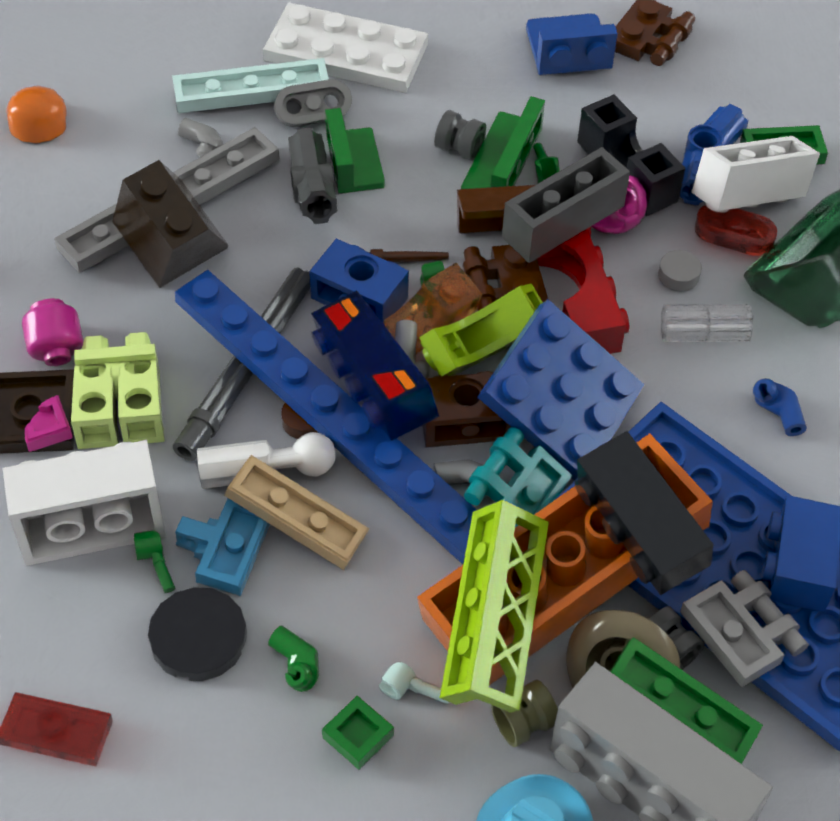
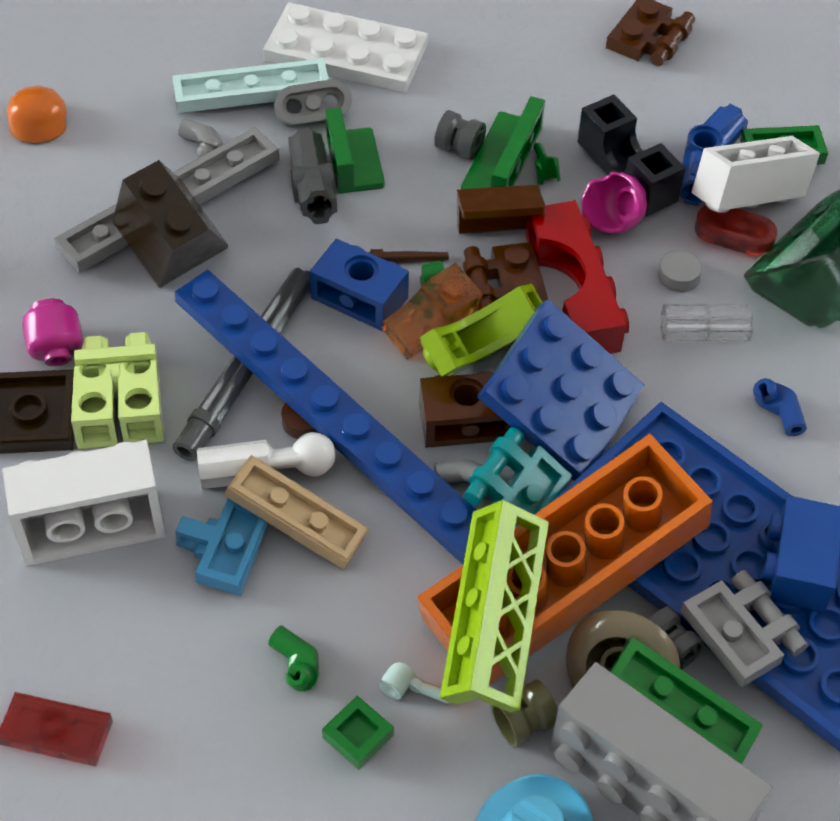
(47, 425): dark pink tile -> none
(149, 546): green hand -> none
(197, 633): black tile -> none
(374, 366): clear blue brick -> none
(407, 337): light grey arm -> none
(565, 204): dark grey brick -> none
(571, 43): blue bracket -> none
(643, 513): black brick -> none

